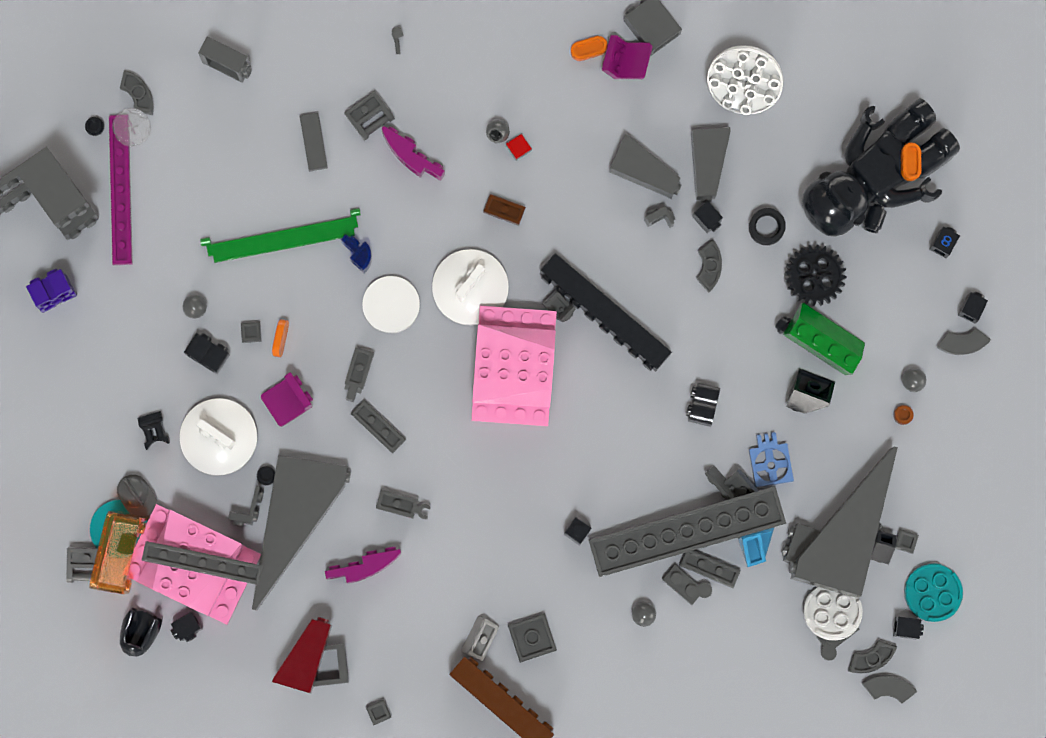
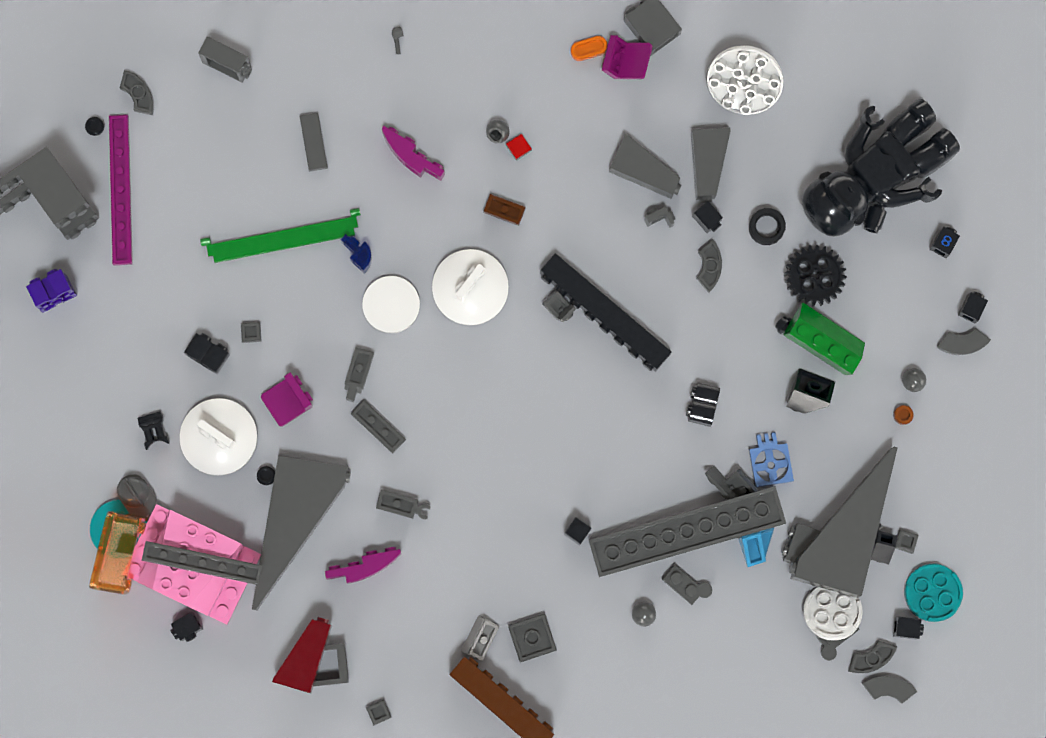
(80, 559): dark grey plate -> none
(131, 127): clear tile -> none
(138, 632): black hair -> none
(194, 306): dark grey piece -> none
(241, 519): dark grey bracket -> none
(280, 338): orange tile -> none
(366, 110): dark grey plate -> none
(514, 365): bright pink wedge -> none
(710, 568): dark grey tile -> none
(911, 161): orange tile -> none

